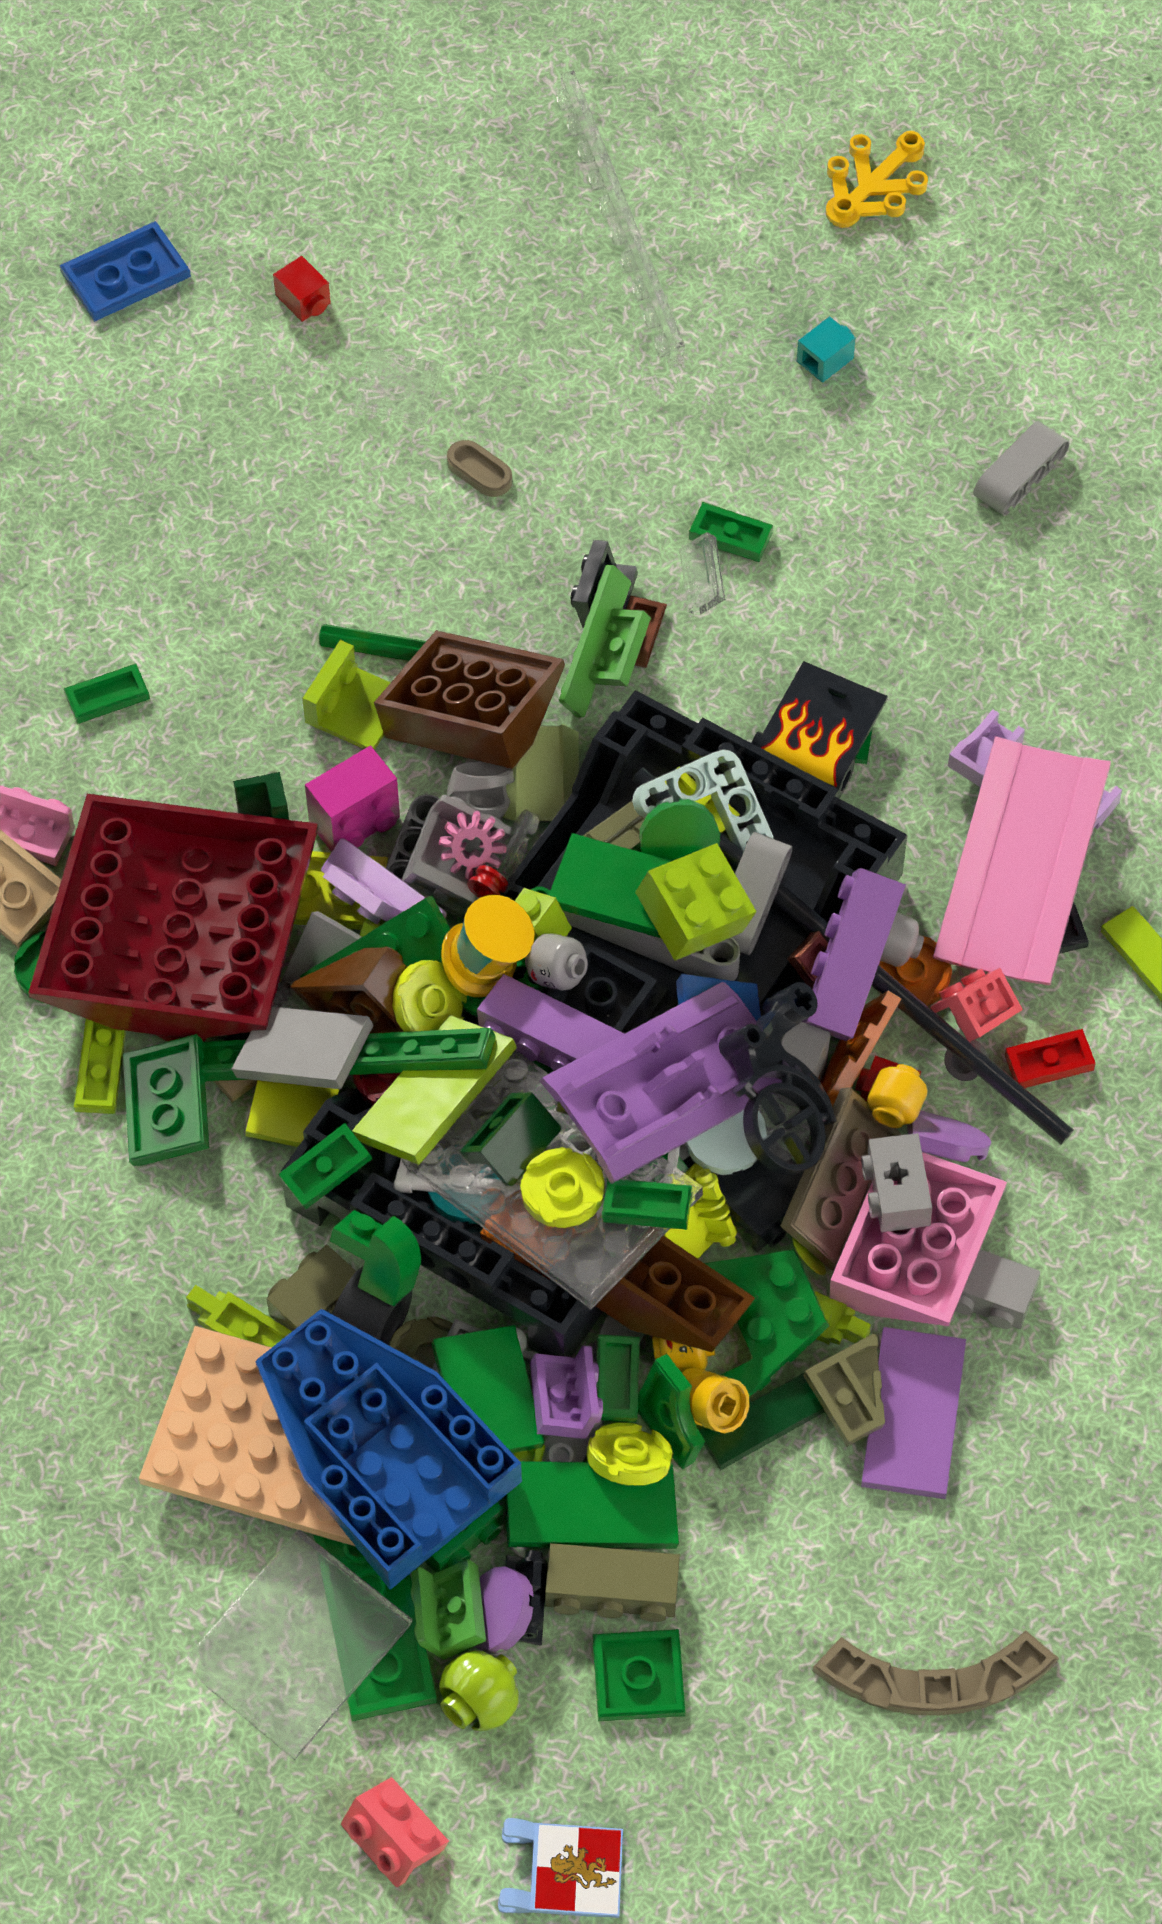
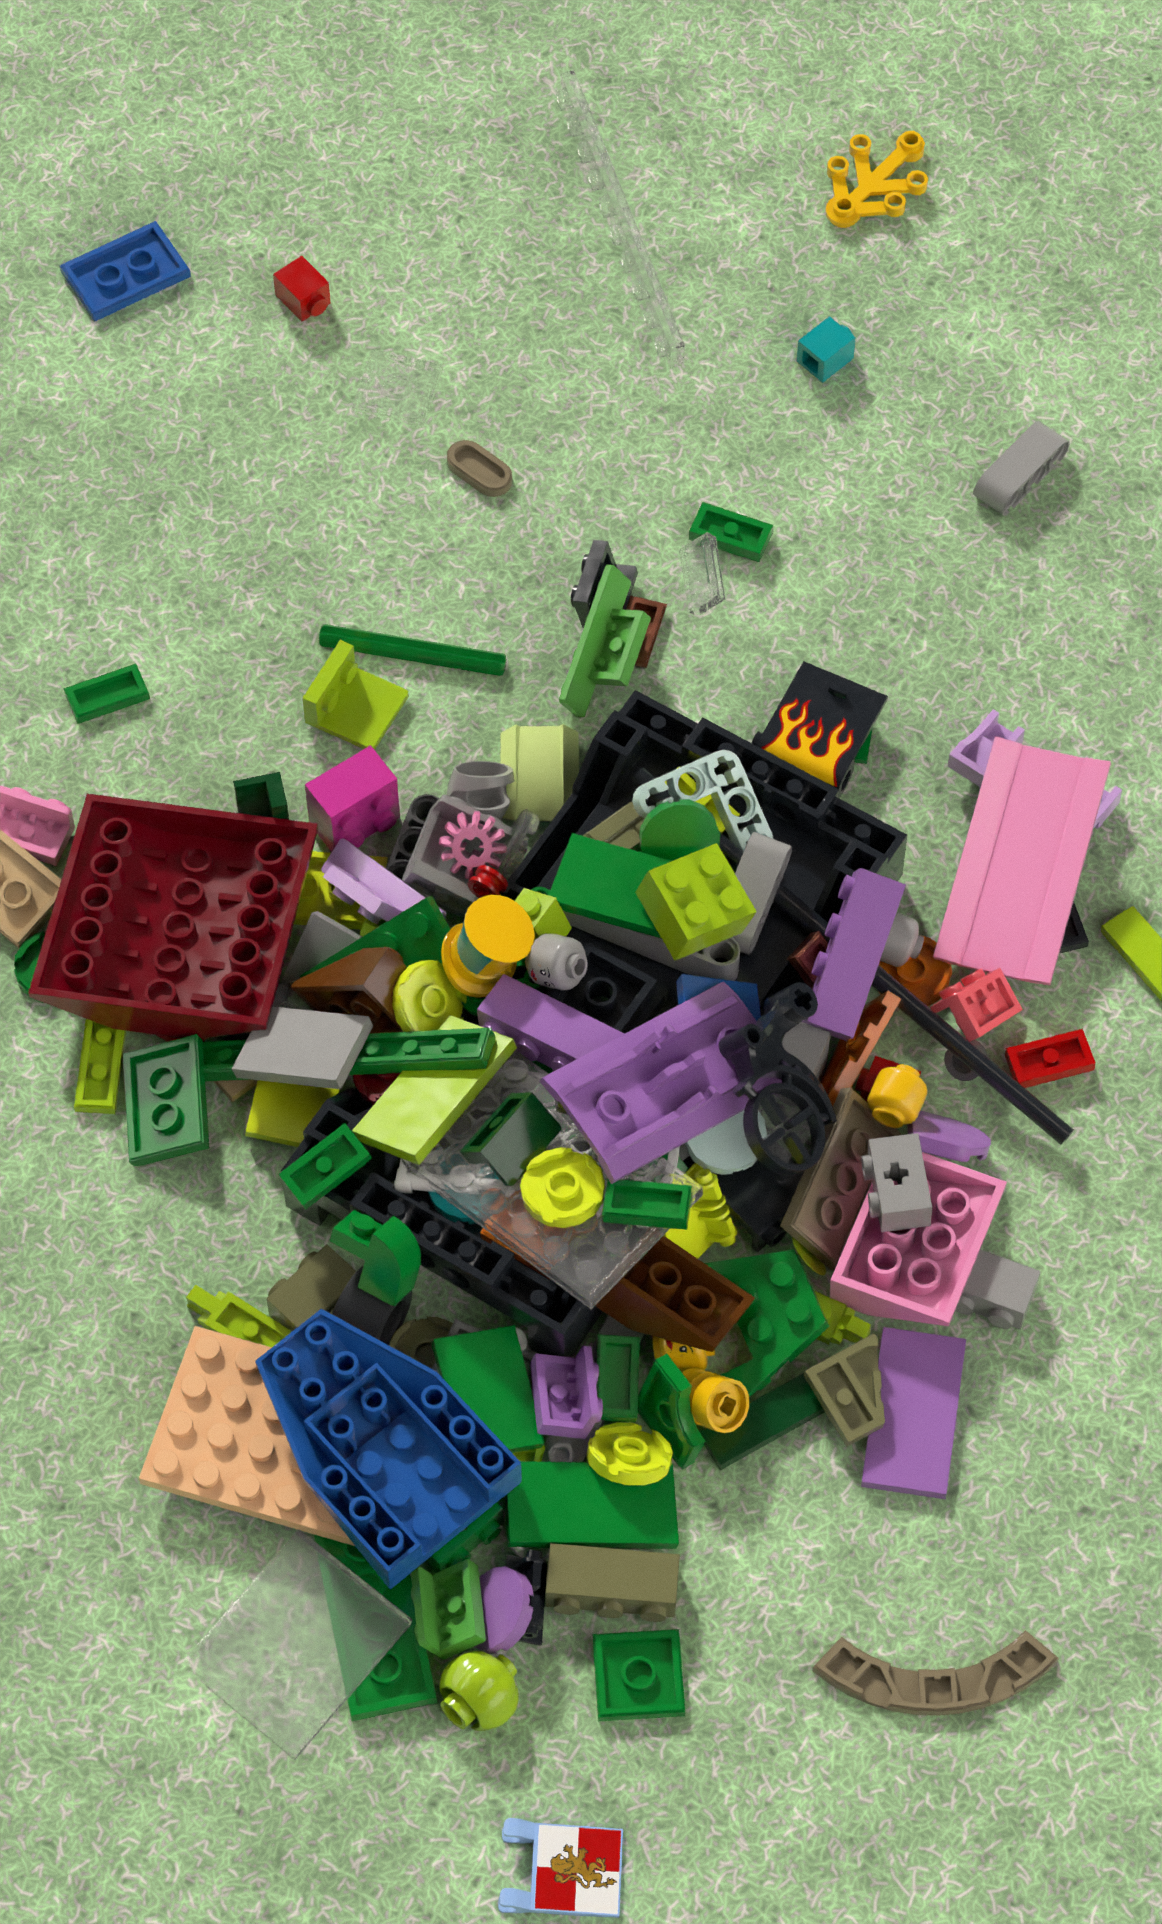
(393, 1831): coral bracket -> none
(470, 698): reddish brown slope -> none

